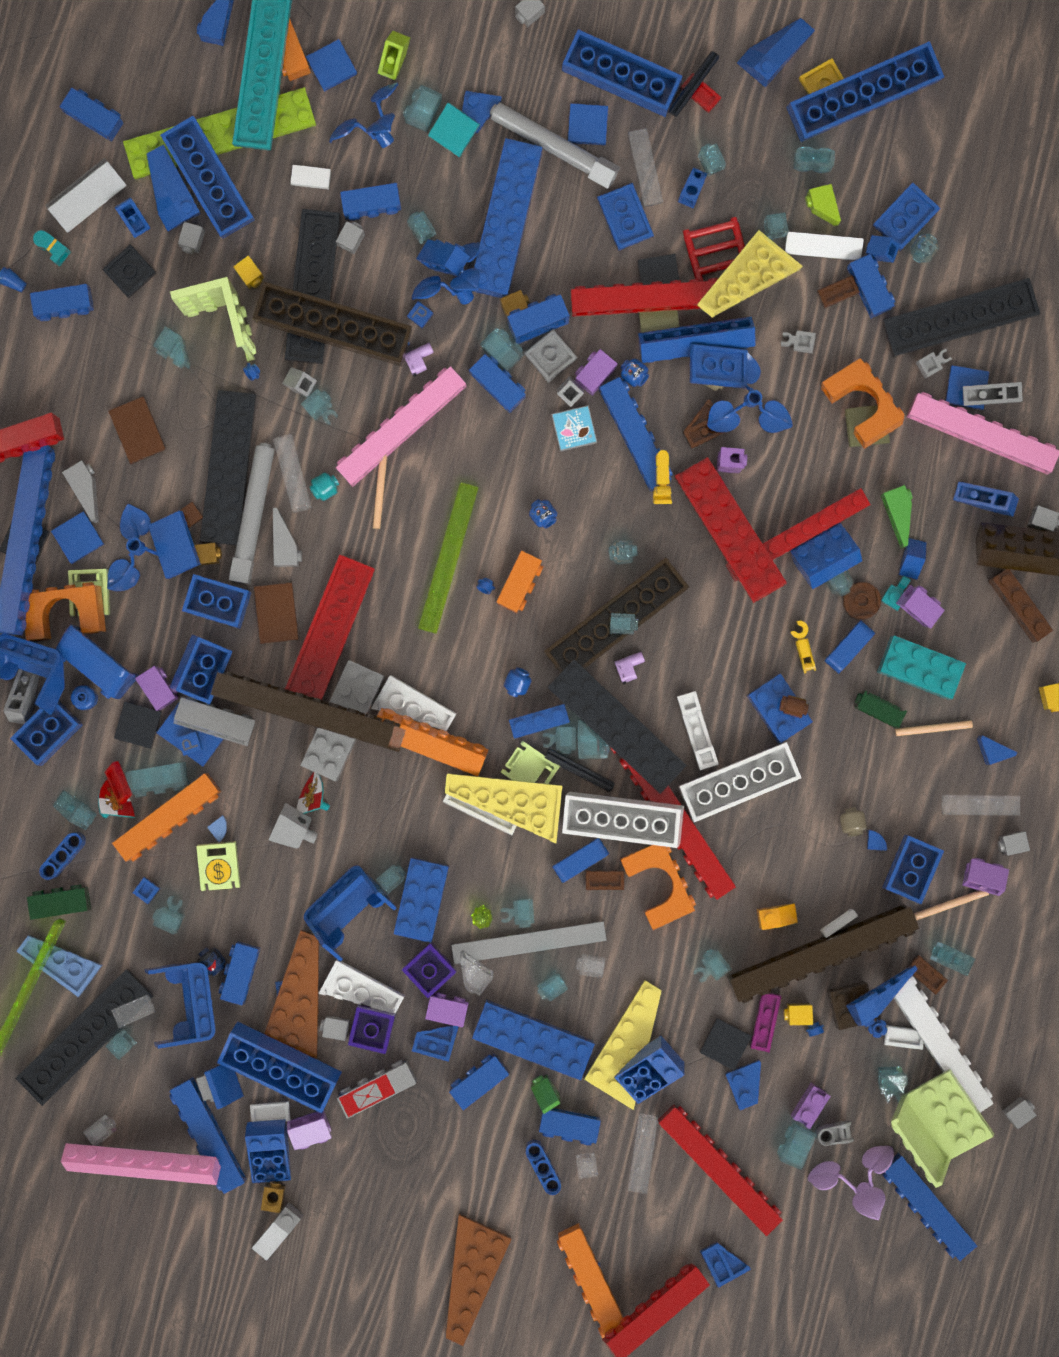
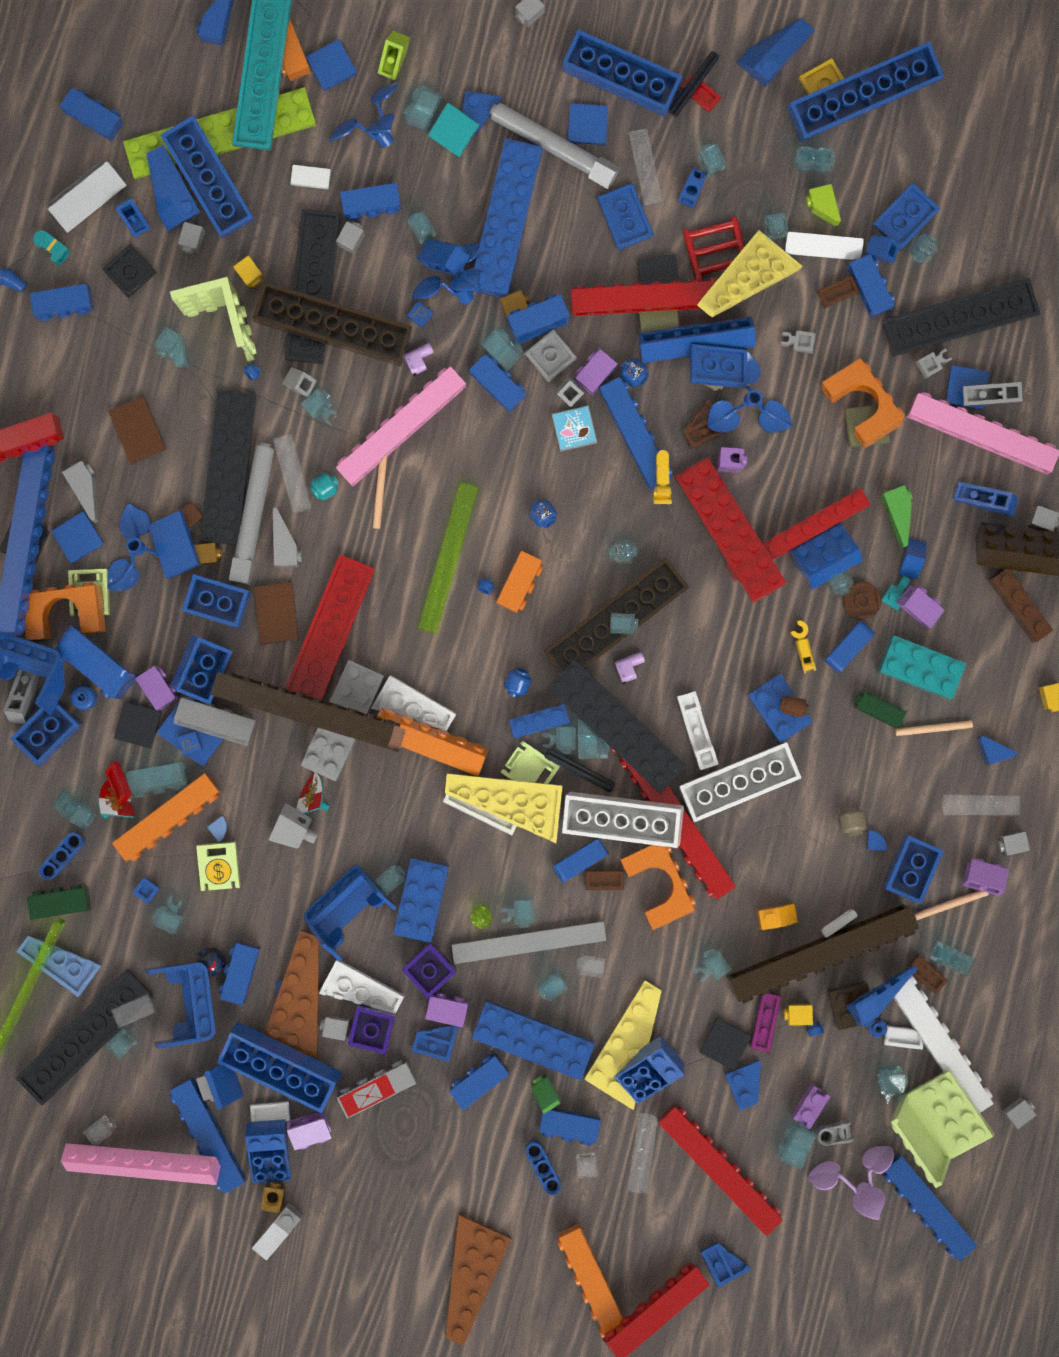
(475, 974): clear slope -> none

